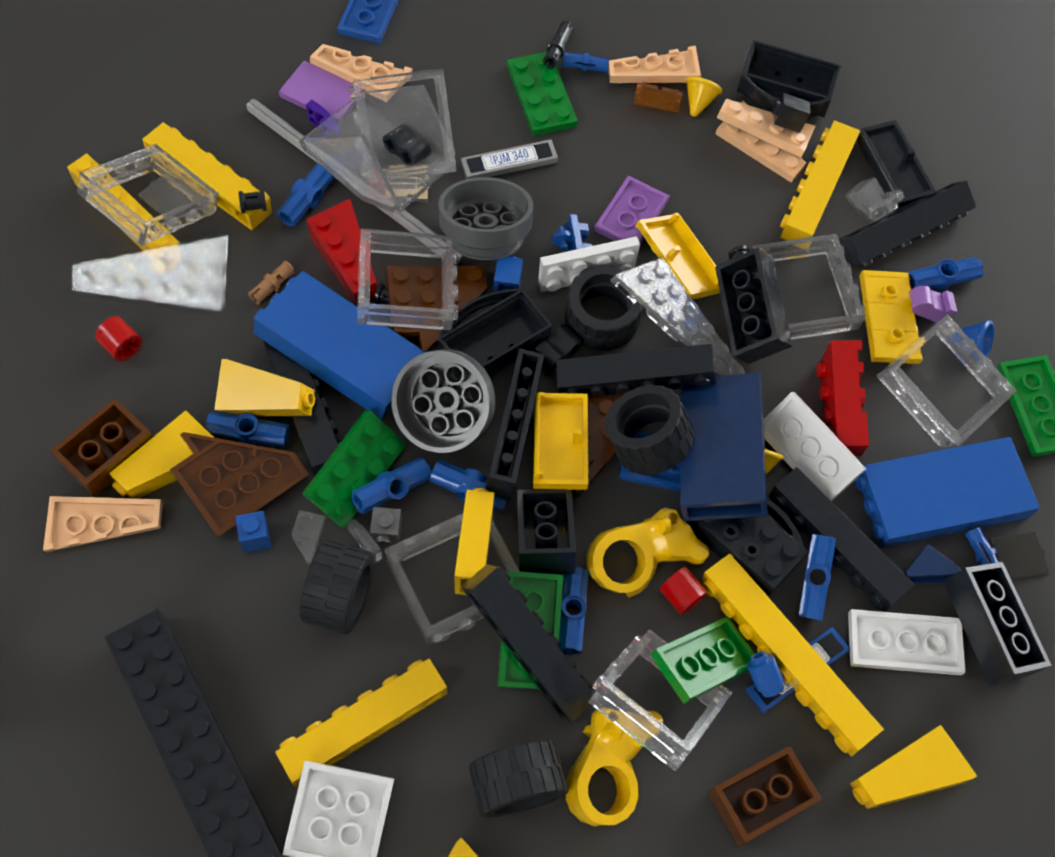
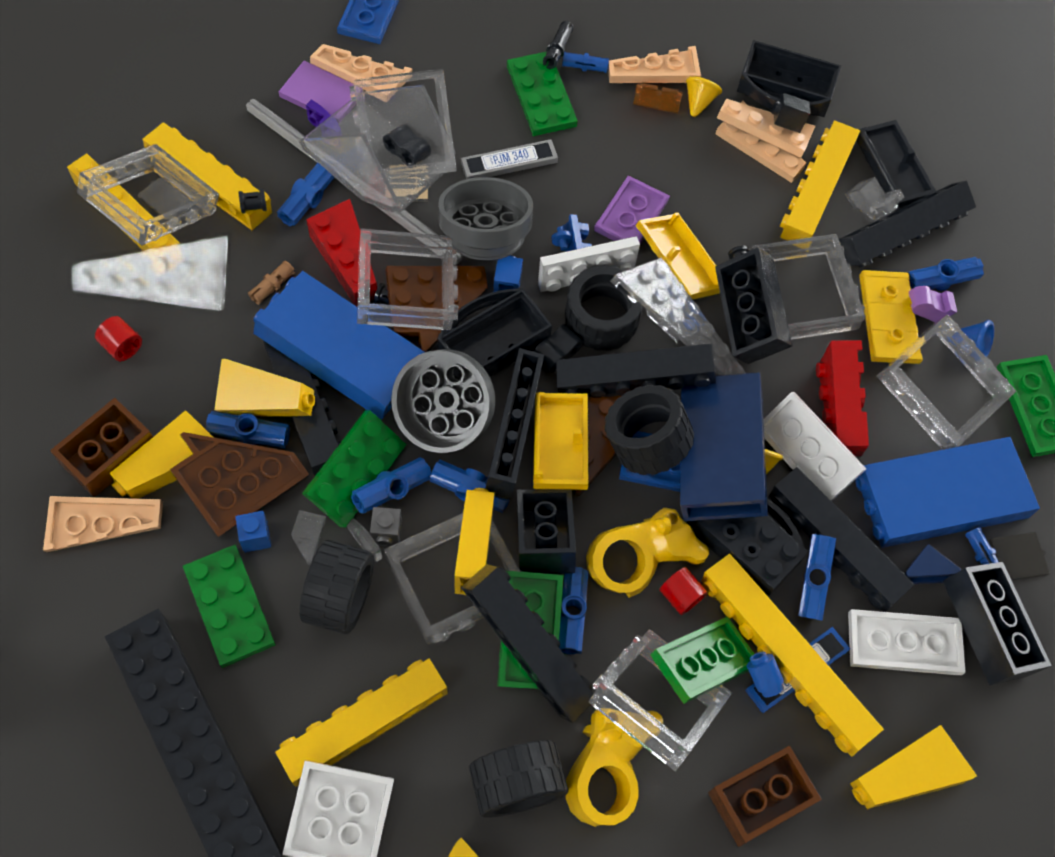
(228, 606): none -> green plate

